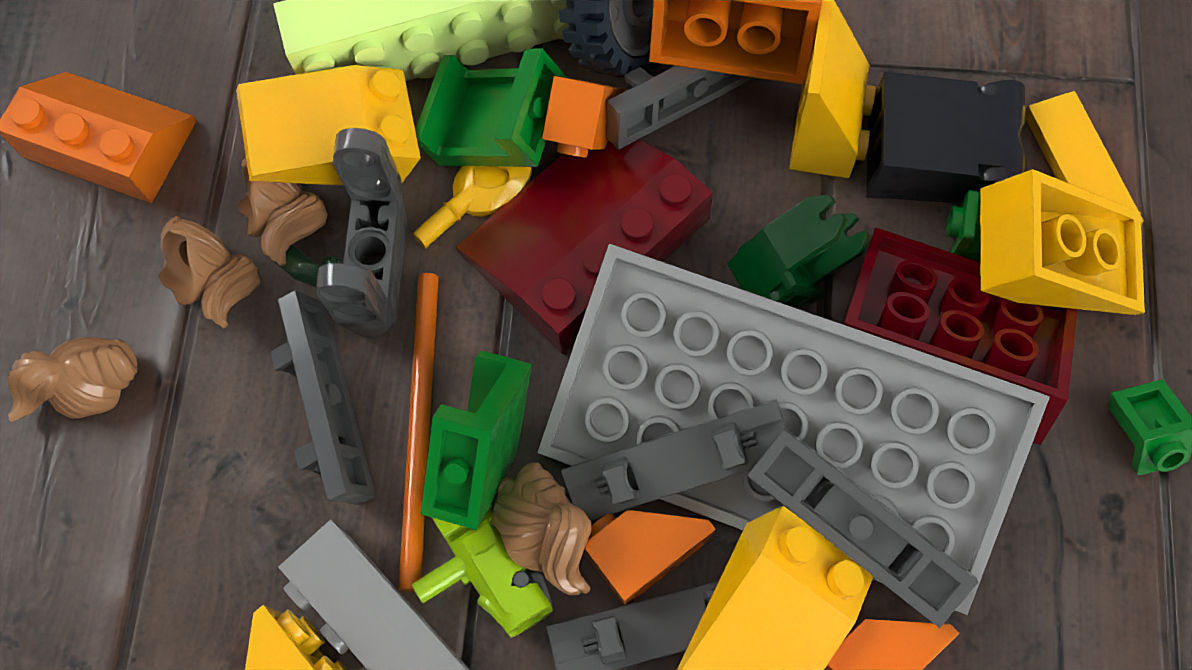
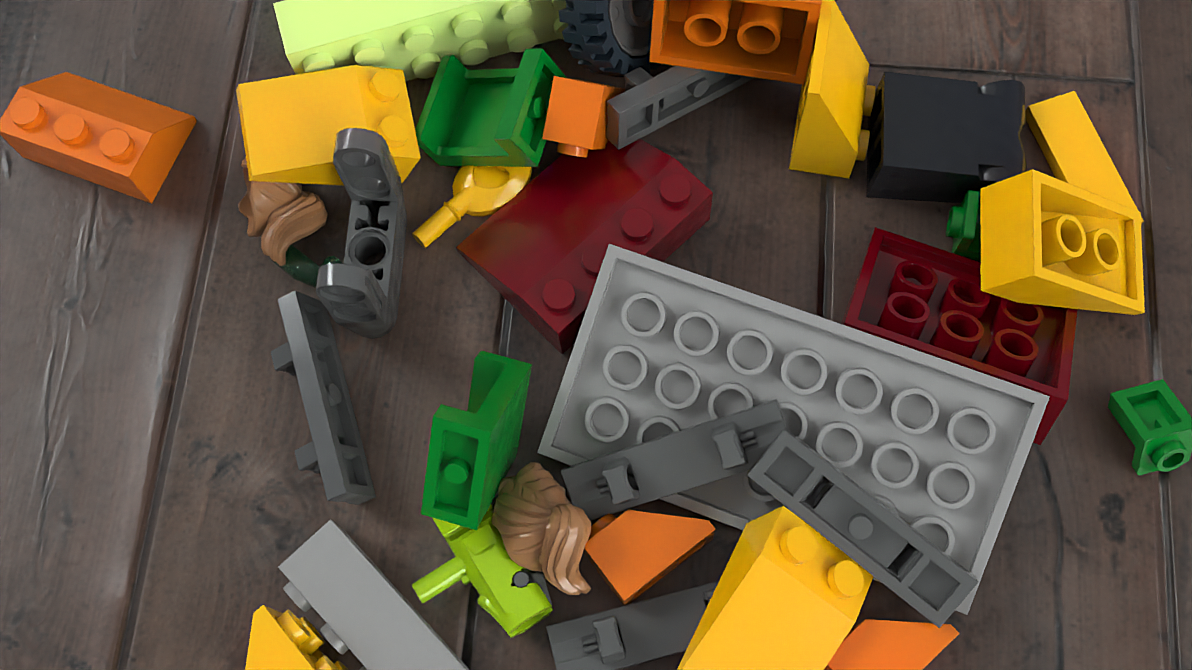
(76, 378): medium nougat hair -> none
(203, 268): medium nougat hair -> none
(418, 431): orange piece -> none
(798, 253): dark green piece -> none

